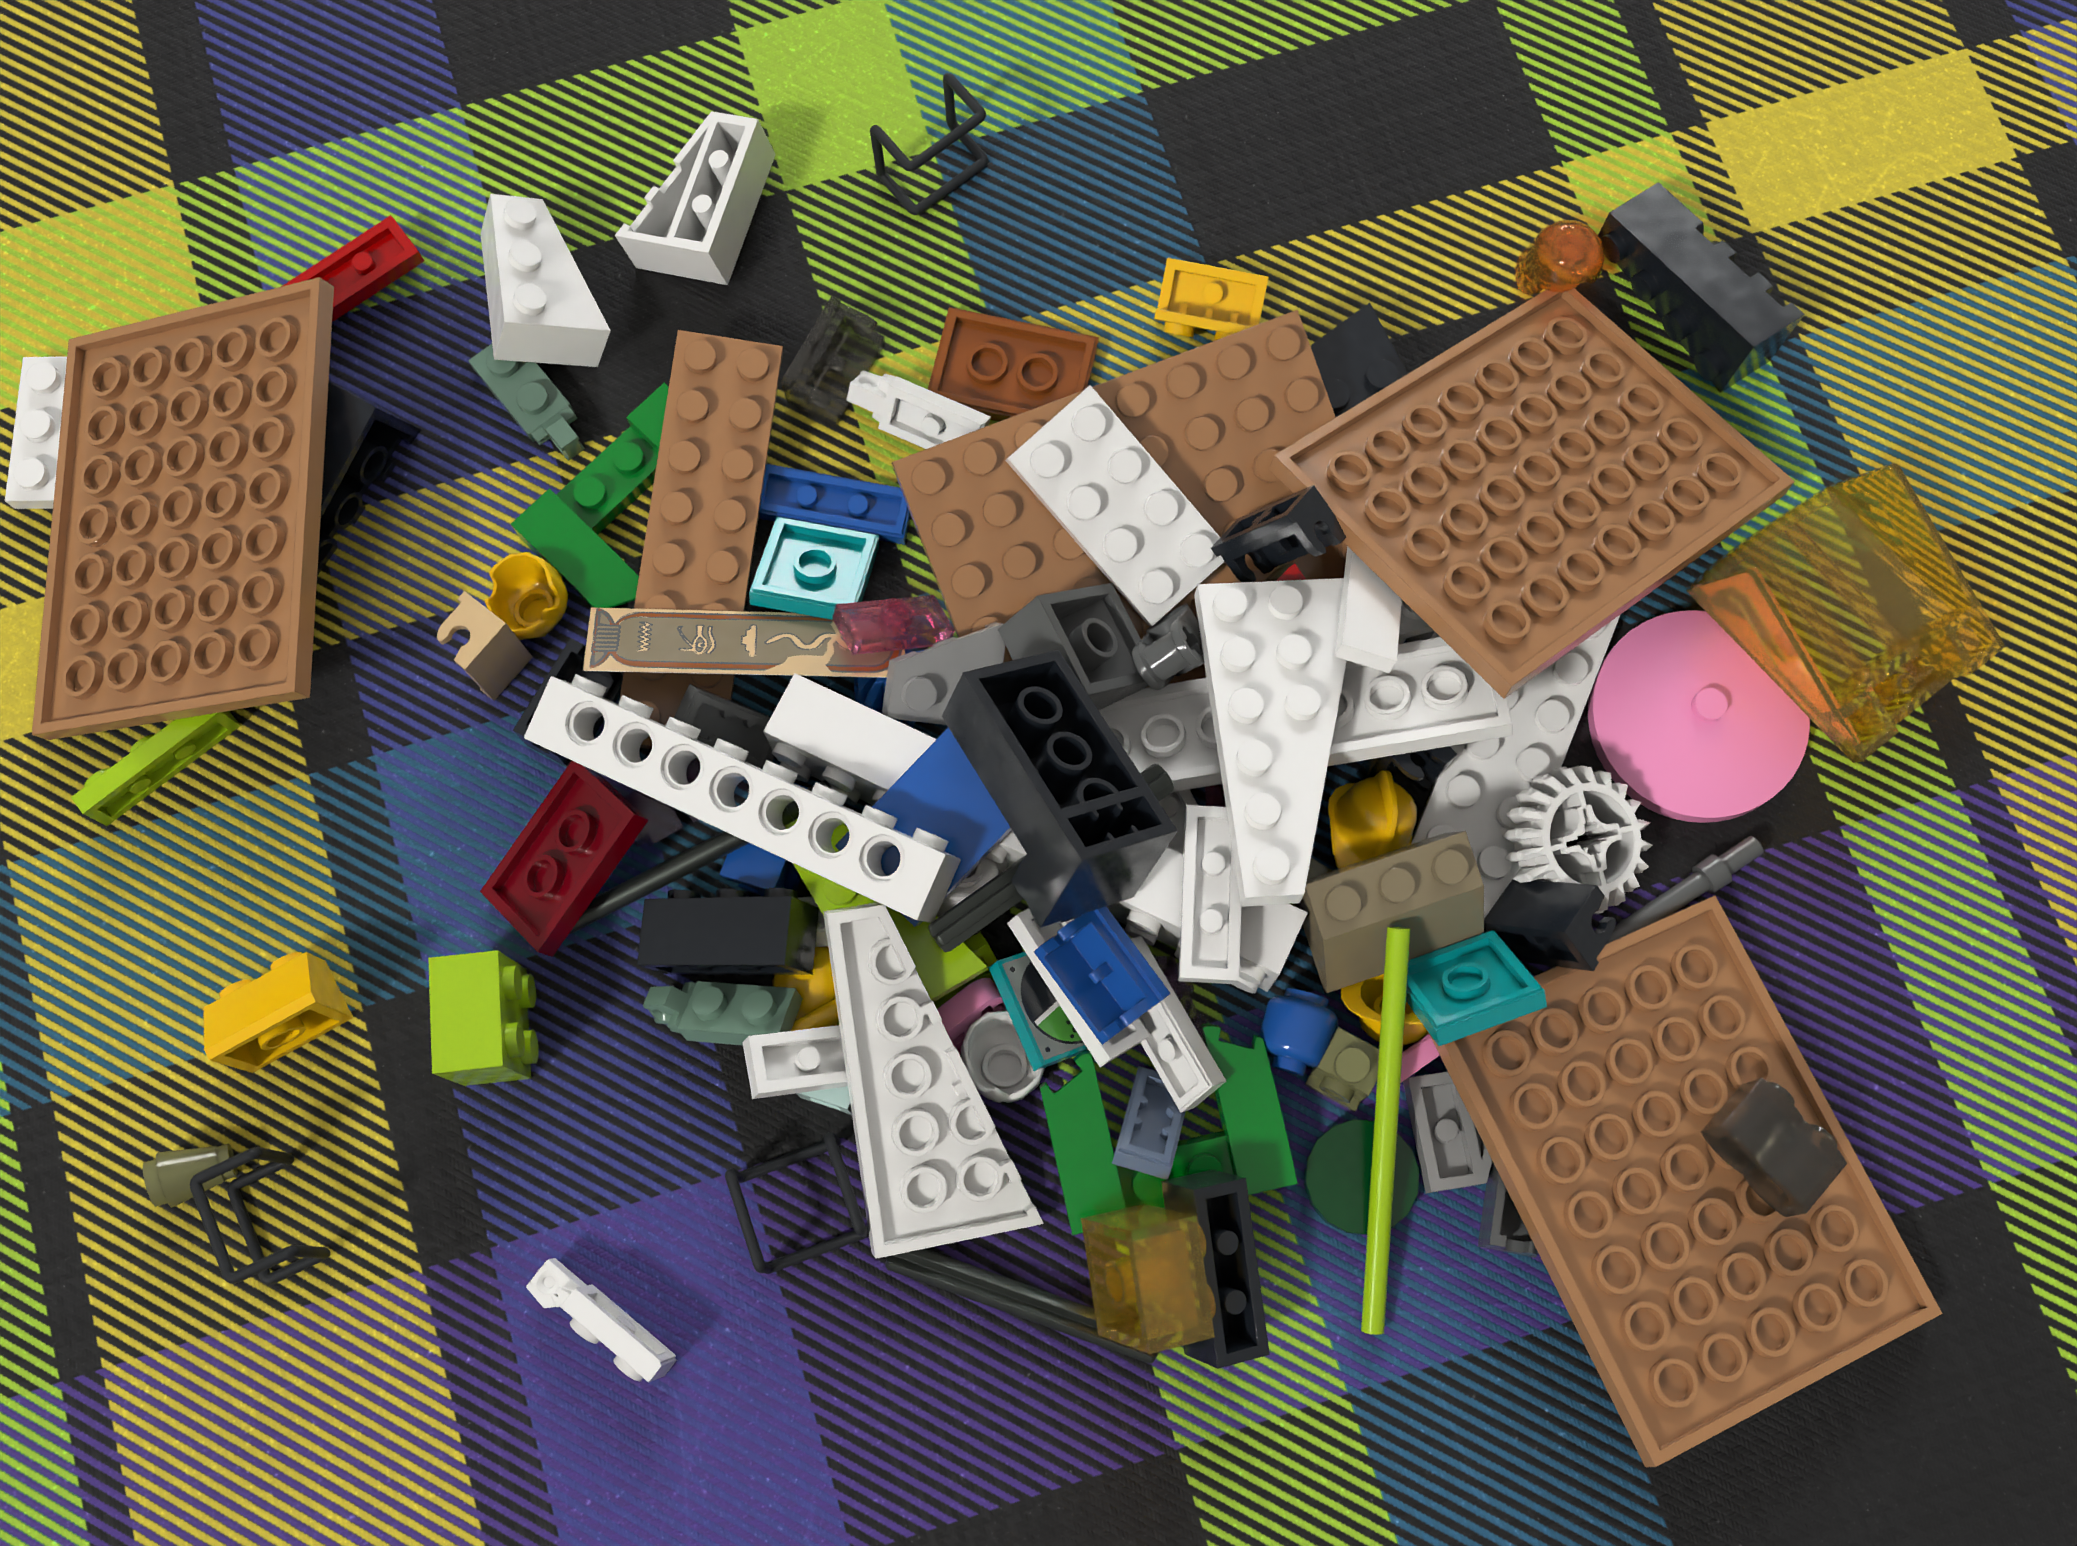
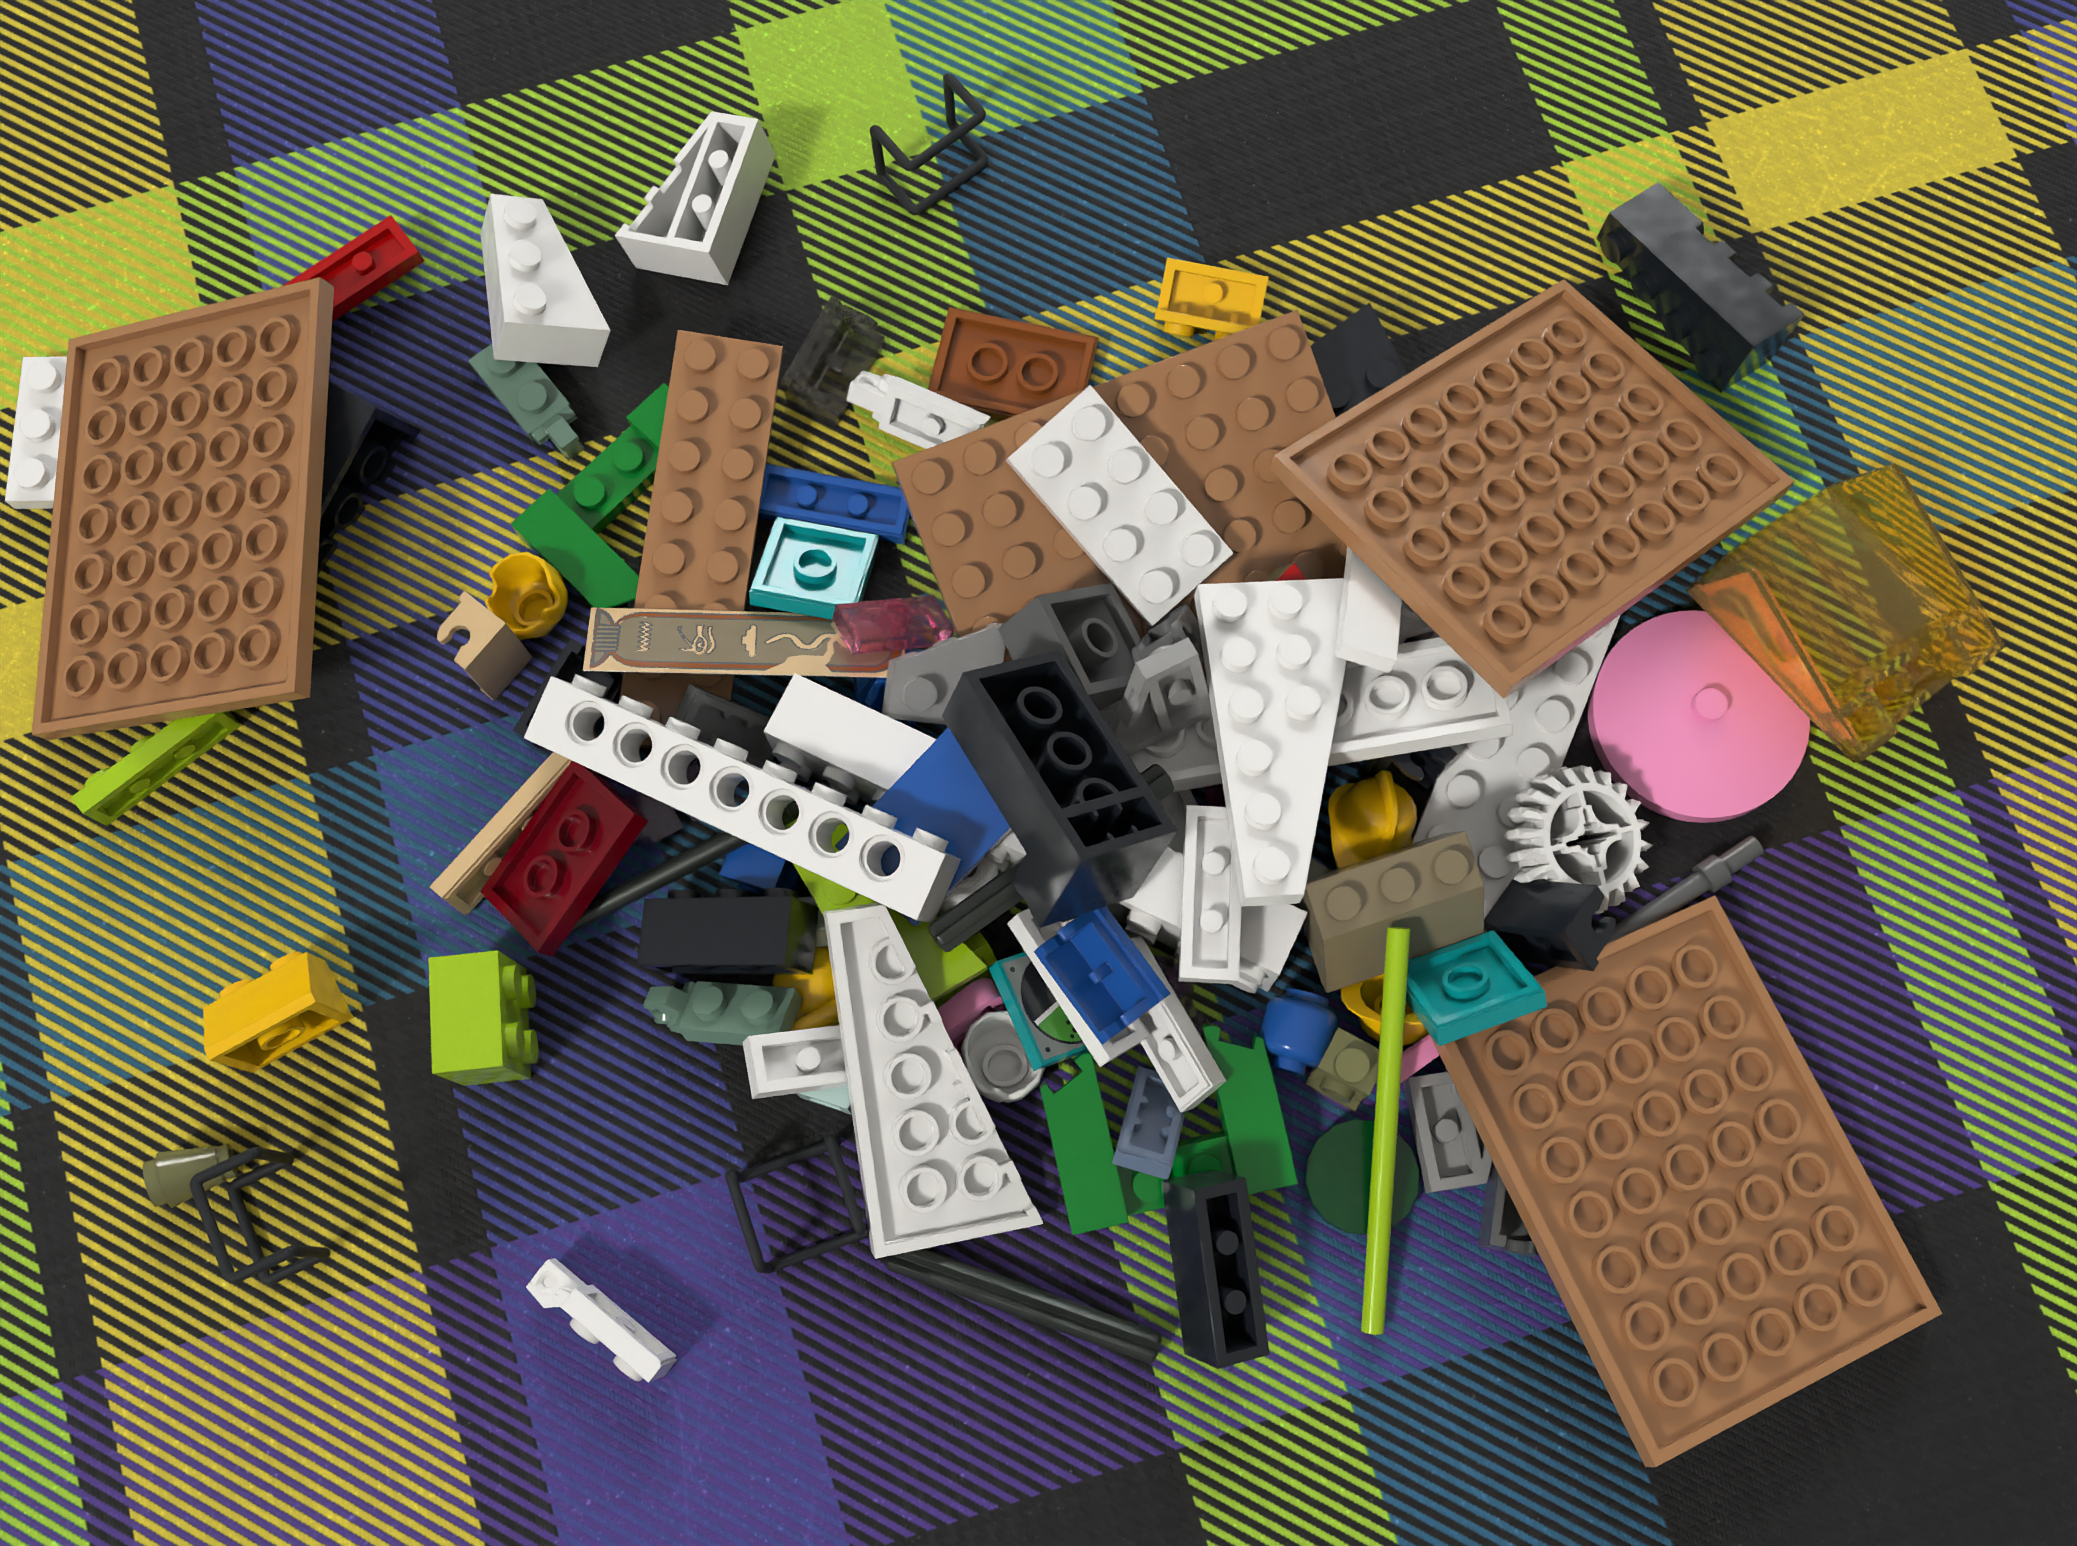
(472, 868): none -> tan tile
(1149, 1277): clear yellow brick -> none
(1162, 697): none -> light grey wing
(1279, 534): black hinge -> none
(1560, 258): clear orange hair -> none
(1774, 1147): clear smoke brick -> none

